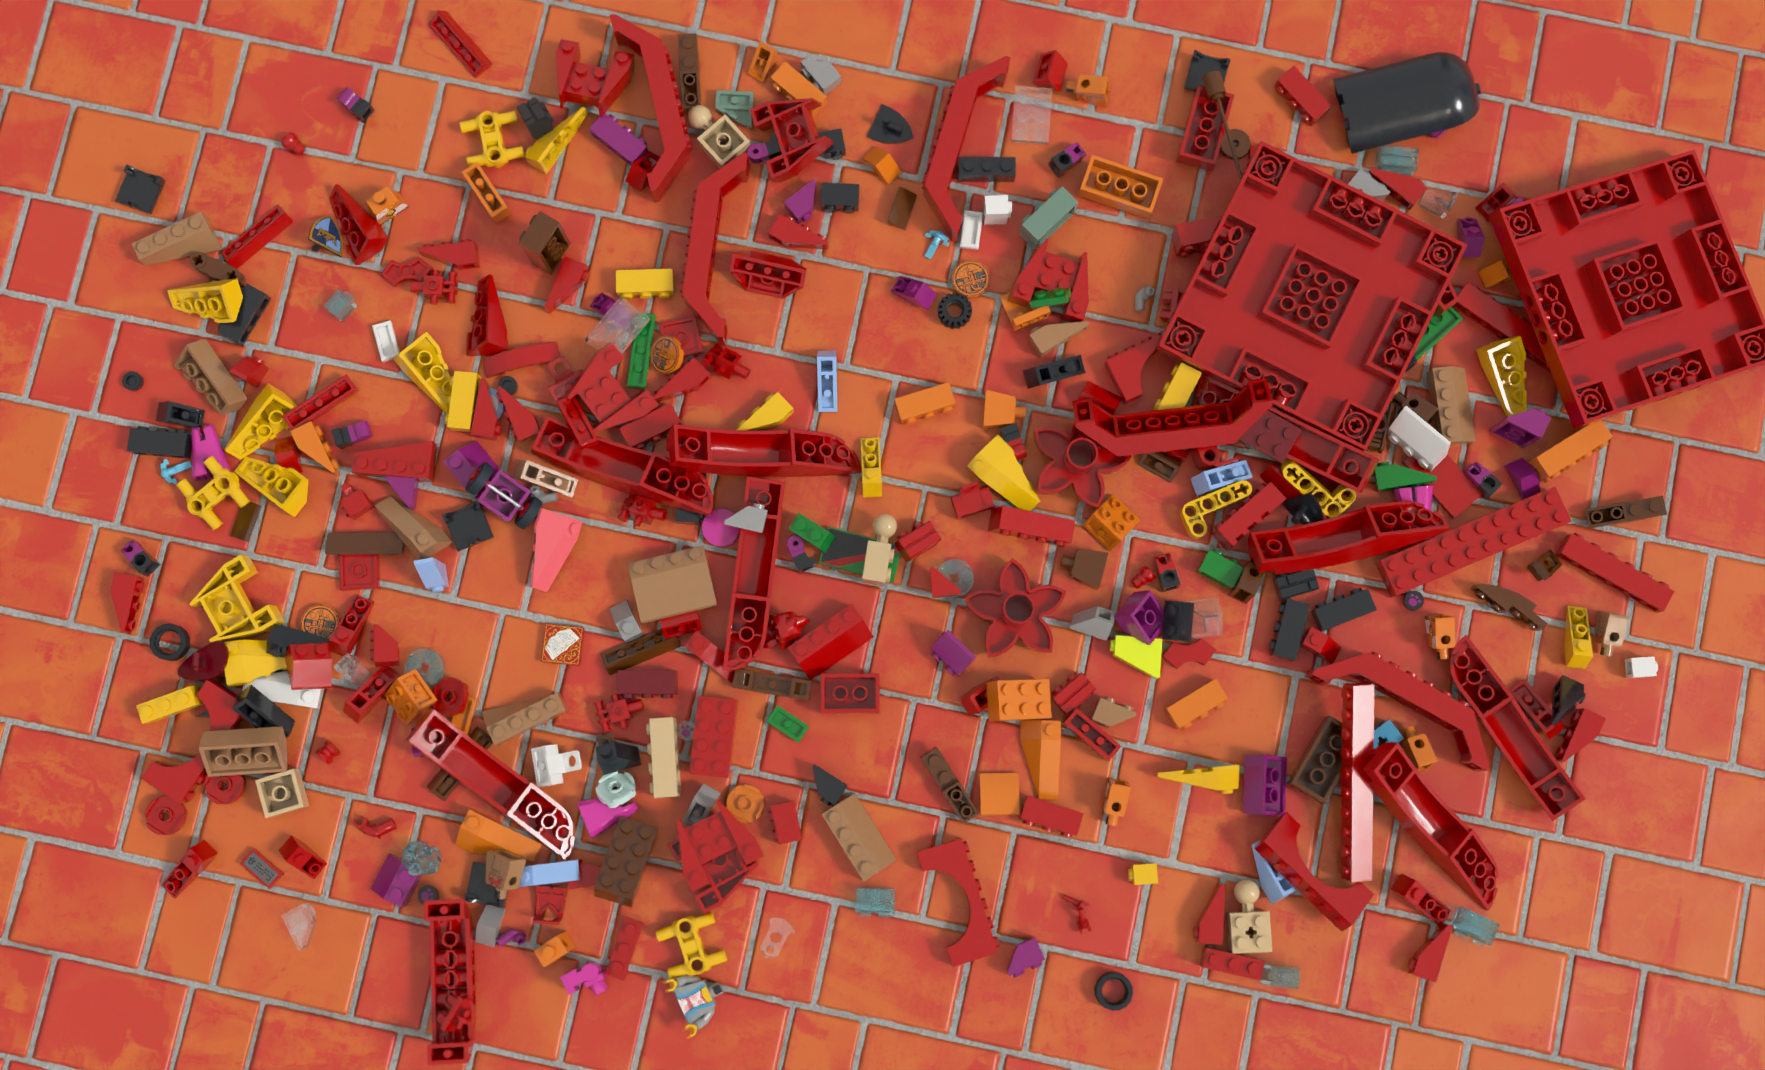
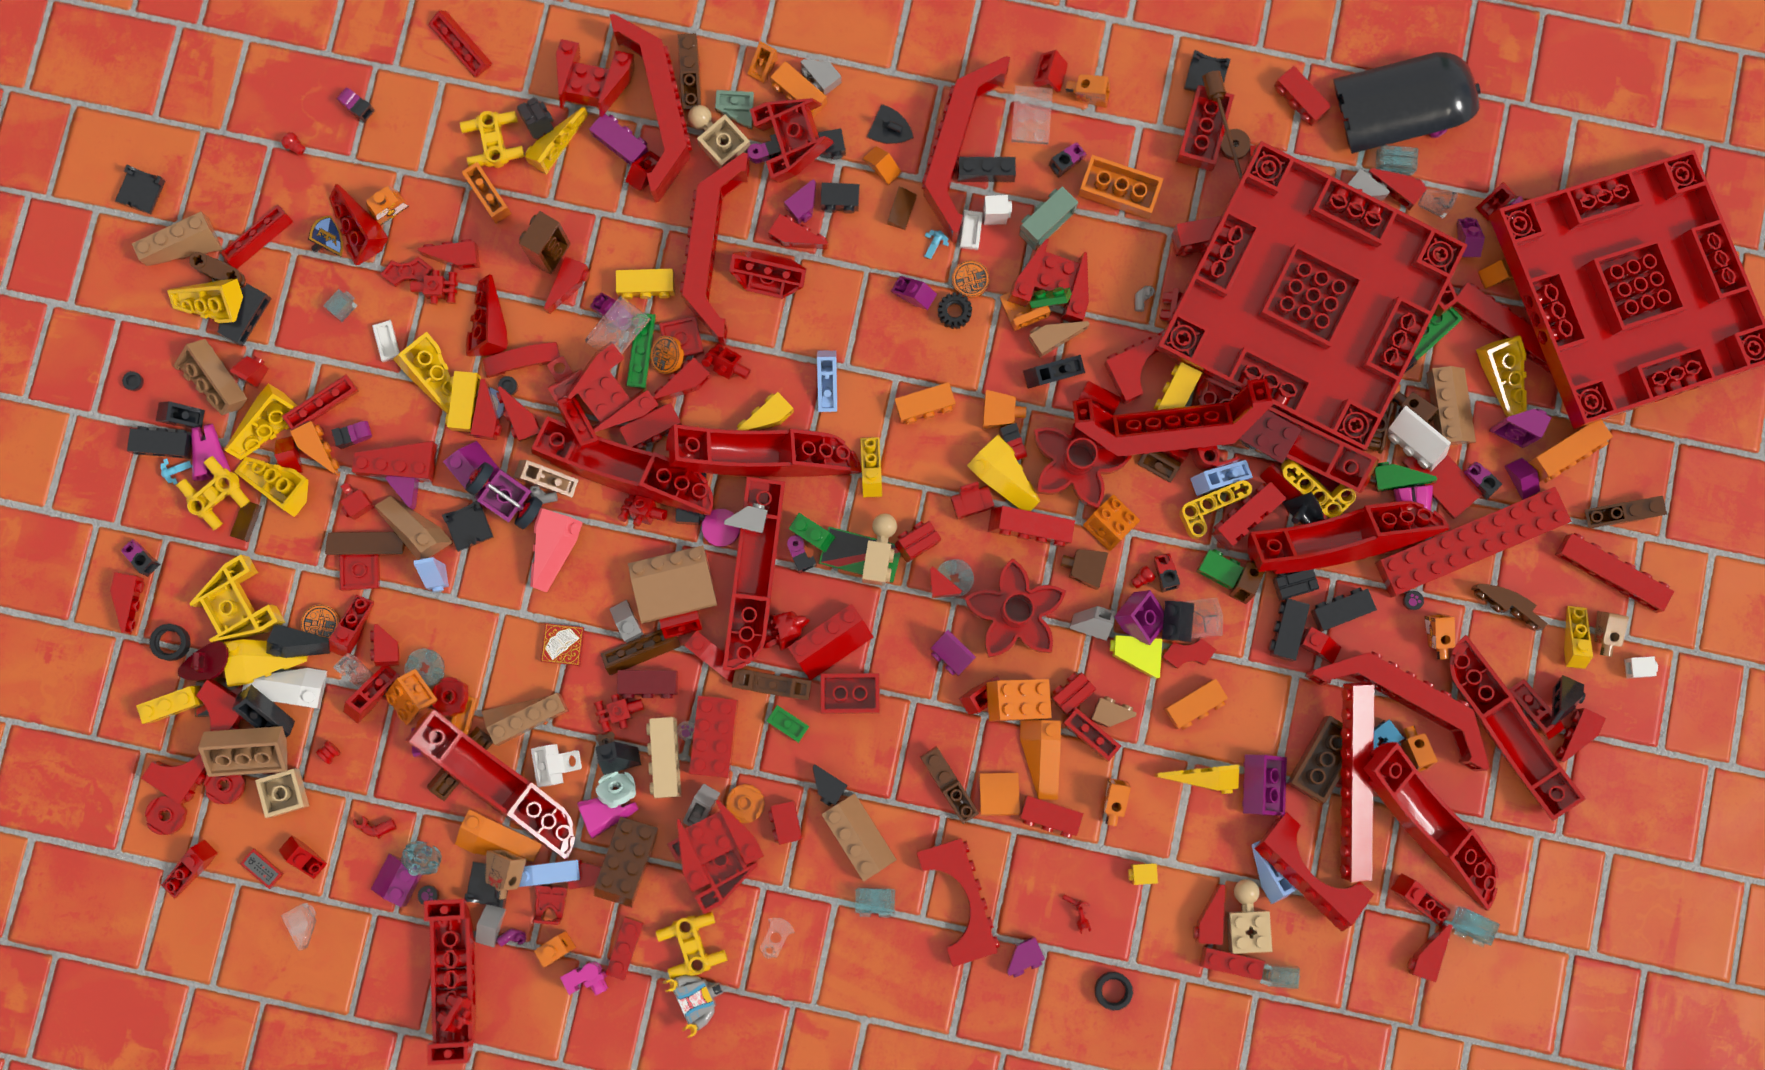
(309, 666): slope -> none
(1545, 566): reddish brown slope -> none

